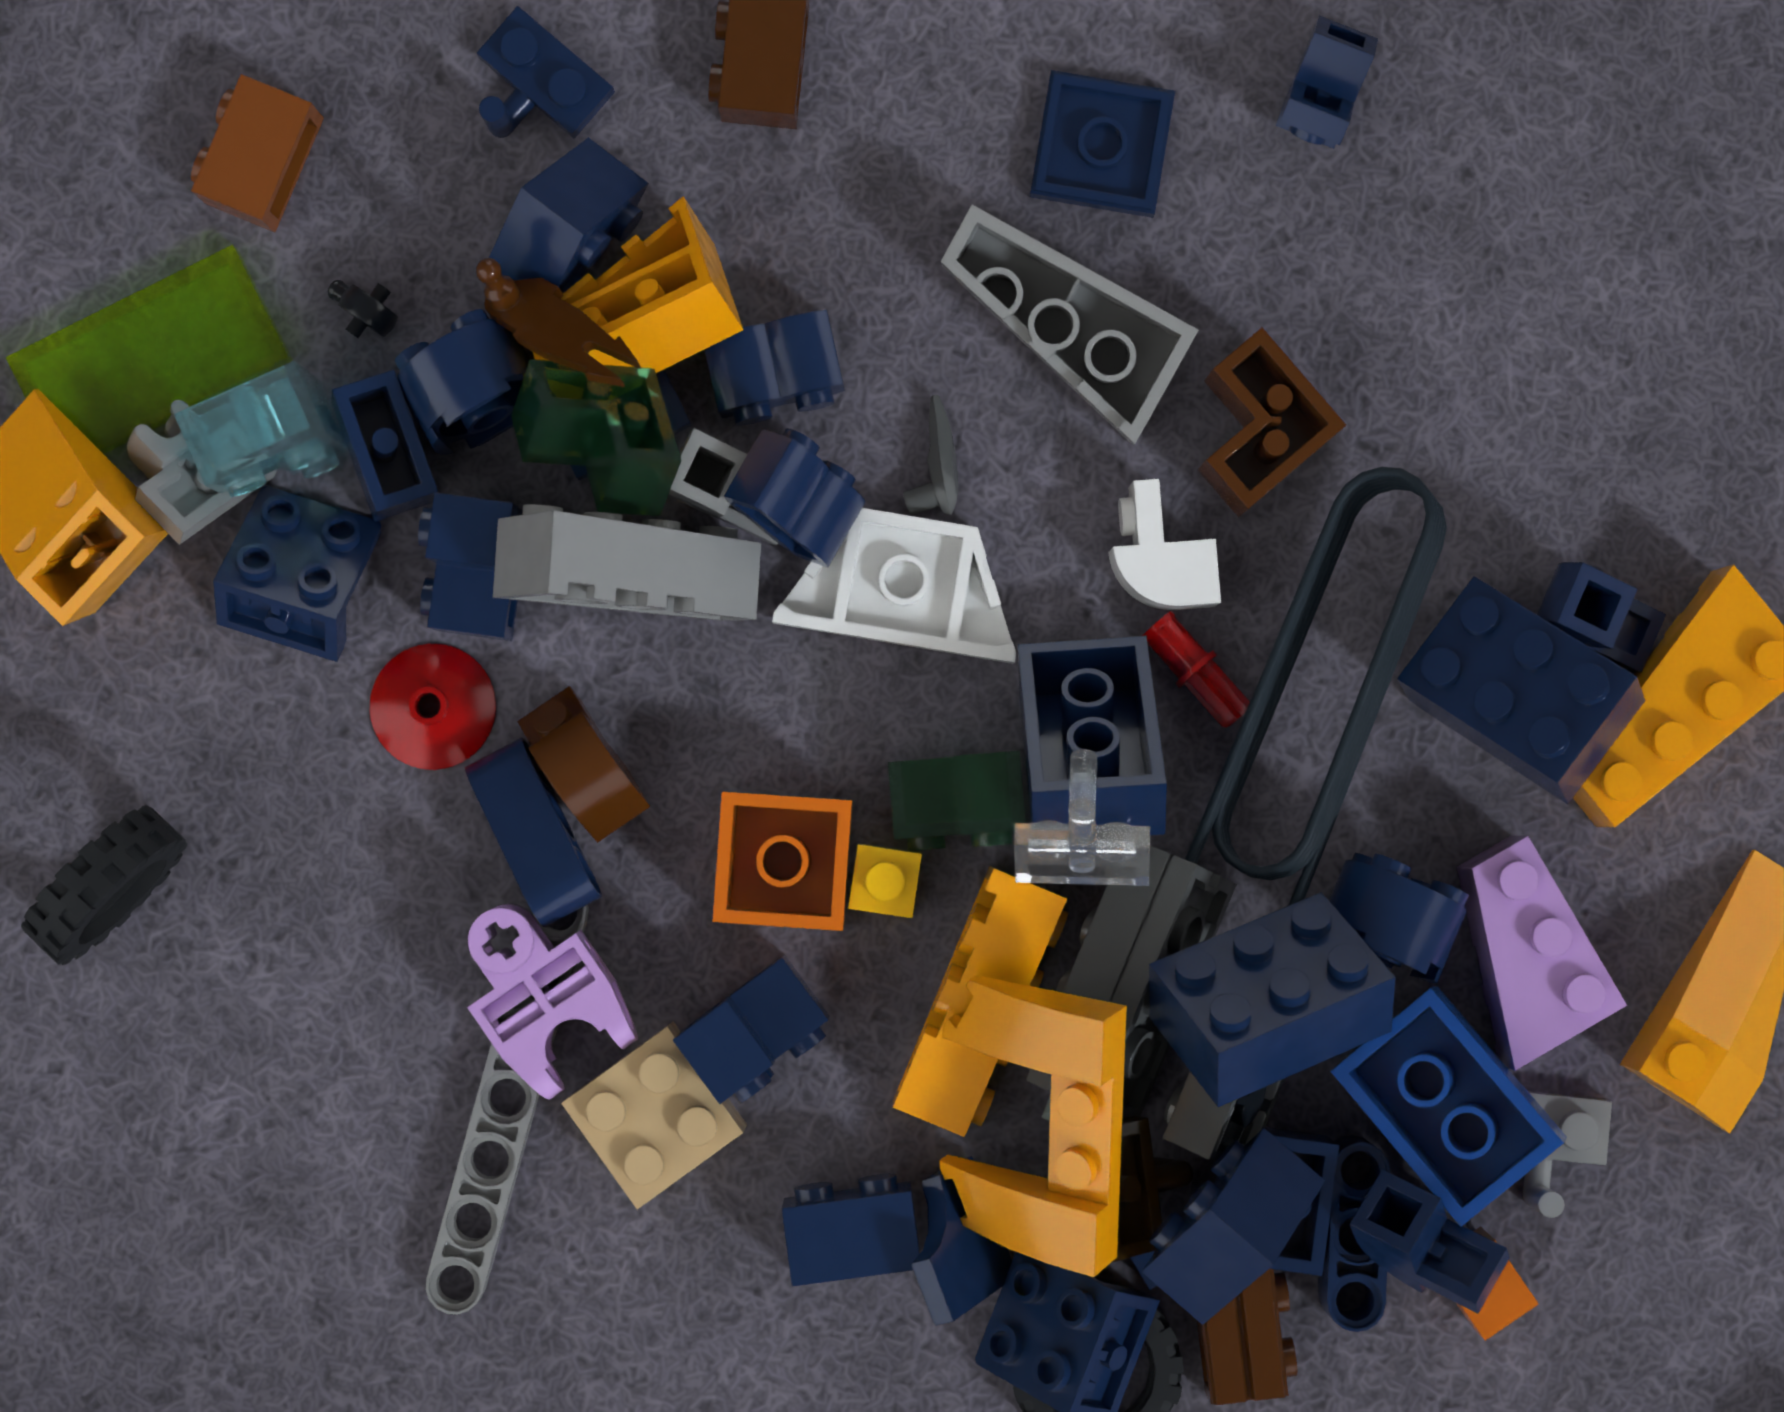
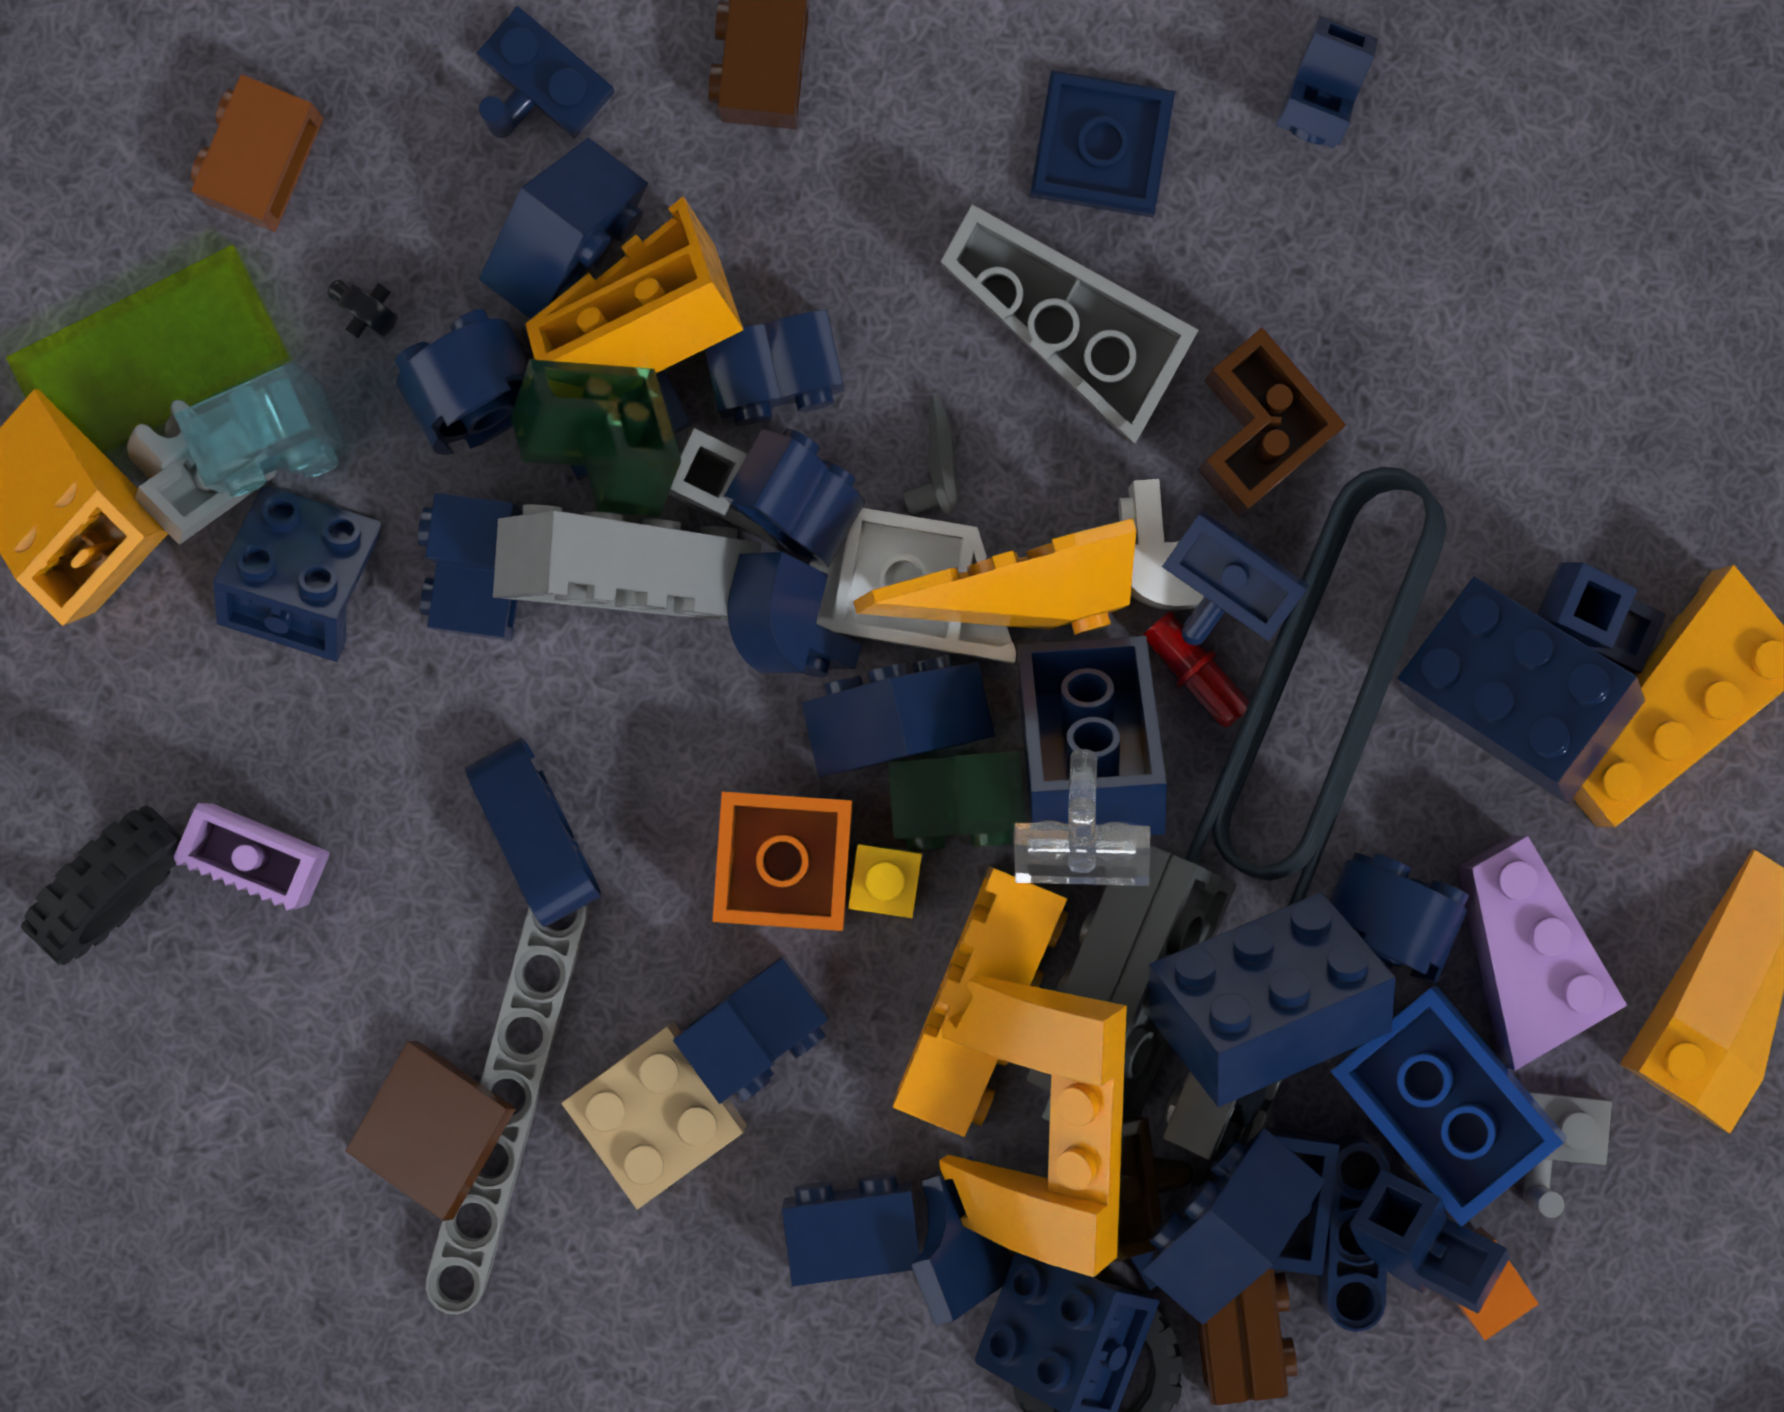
(251, 856): none -> lavender brick
(383, 445): dark blue brick -> none
(430, 1130): none -> reddish brown tile
(464, 713): red dish -> none
(526, 1036): lavender piece -> none
(549, 324): reddish brown piece -> none
(582, 765): reddish brown brick -> none
(776, 614): none -> dark blue brick
(897, 714): none -> dark blue brick
(1053, 586): none -> light orange wedge
(1232, 580): none -> dark blue plate

